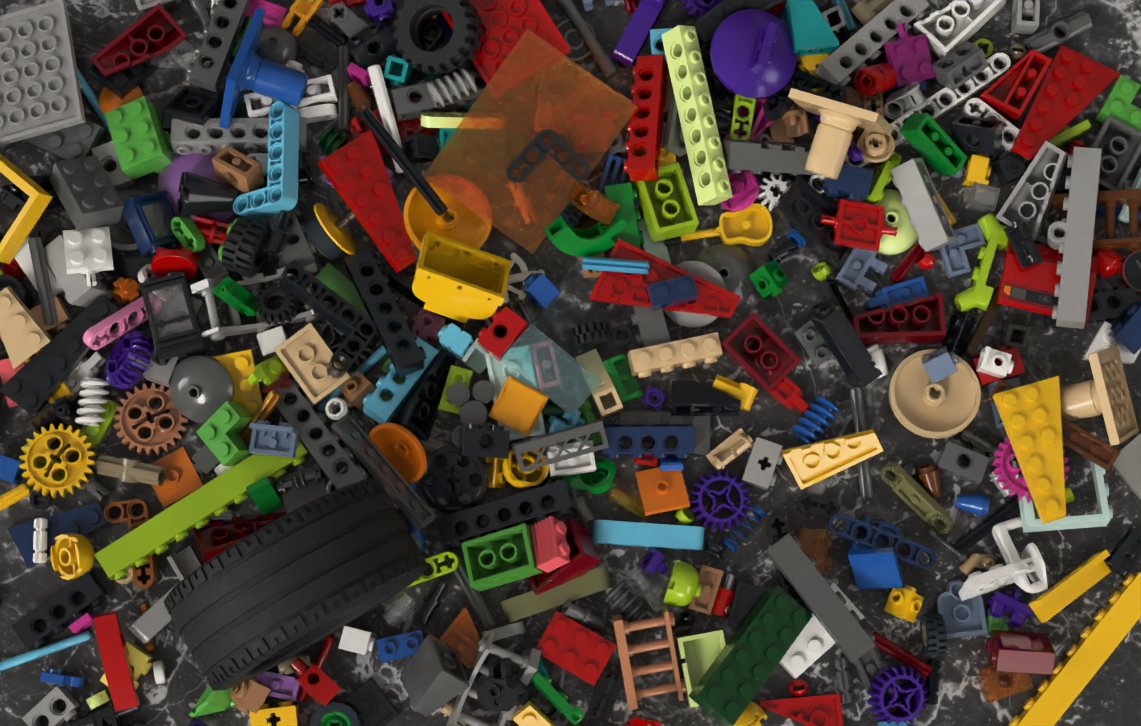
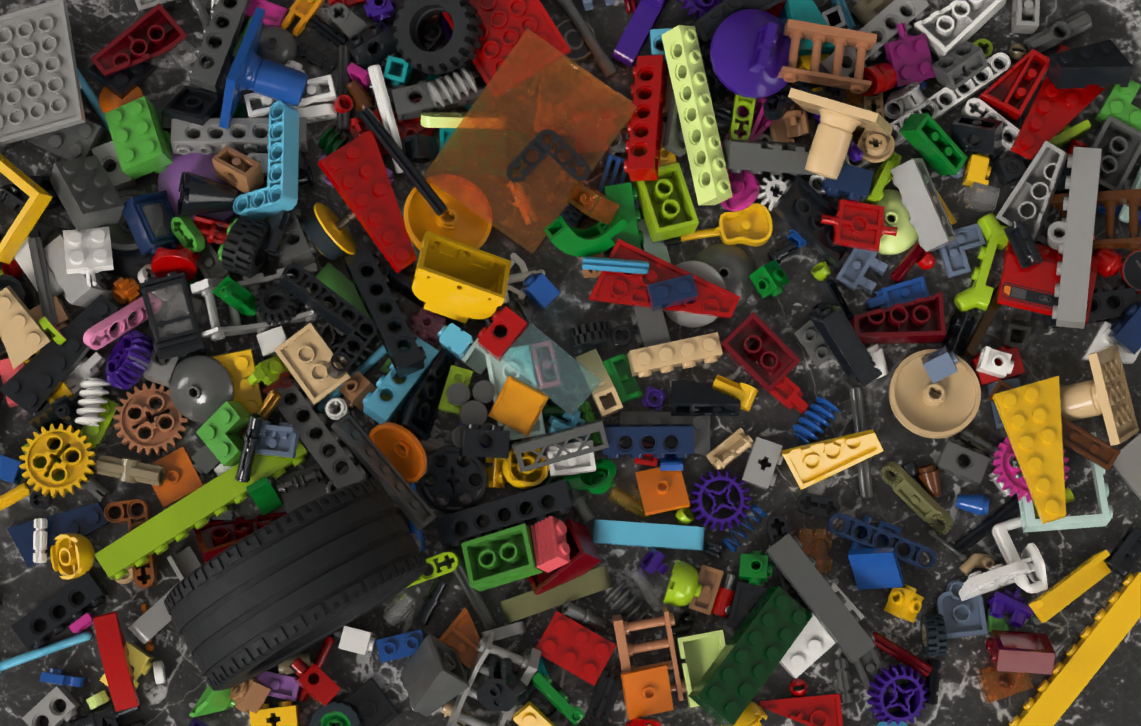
(47, 325): none -> lime tile
(251, 440): none -> black pin
(343, 104): none -> red hinge
(647, 691): none -> orange plate
(749, 561): none -> green brick
(839, 38): none -> nougat fence
(1089, 65): none -> black wedge

